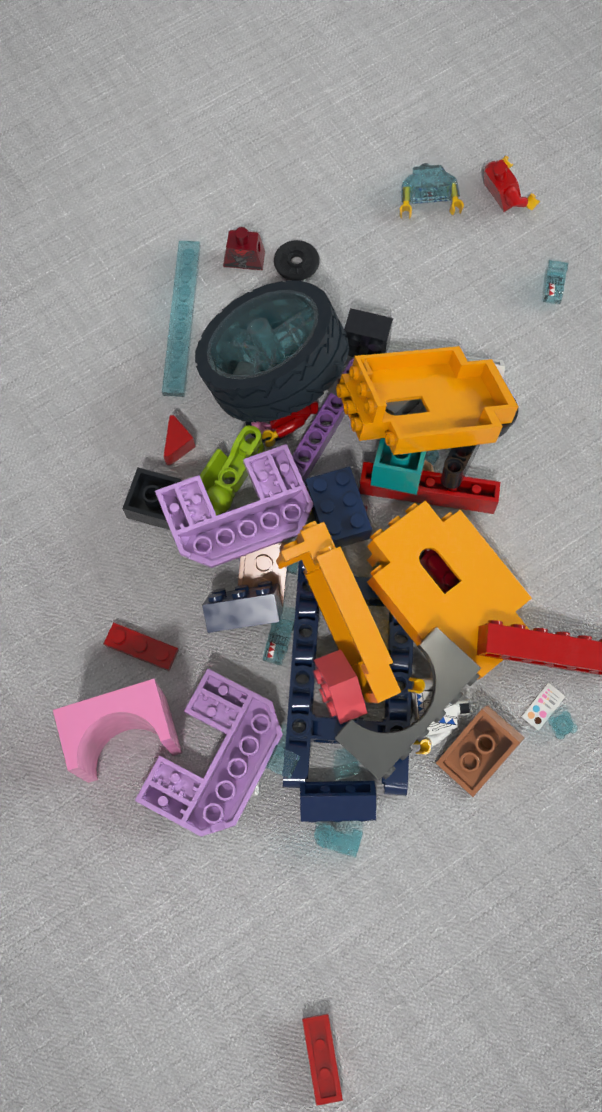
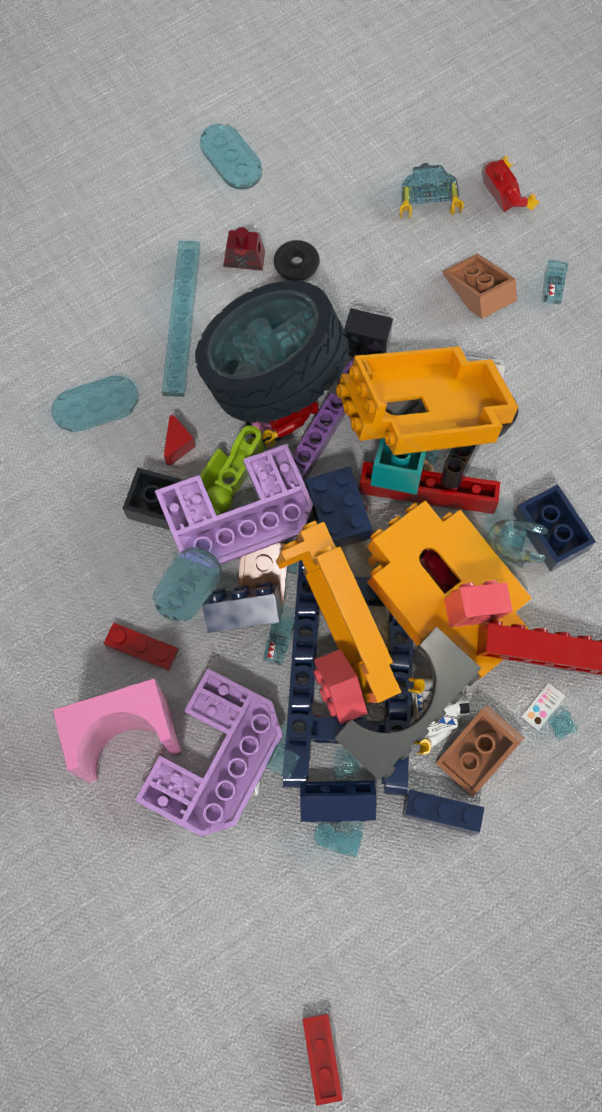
(95, 403): none -> clear light blue tile
(187, 584): none -> clear light blue tile
(231, 156): none -> clear light blue tile
(443, 812): none -> dark blue brick
(478, 603): none -> coral brick
(482, 285): none -> nougat slope
(508, 538): none -> clear light blue hair
(566, 532): none -> dark blue brick

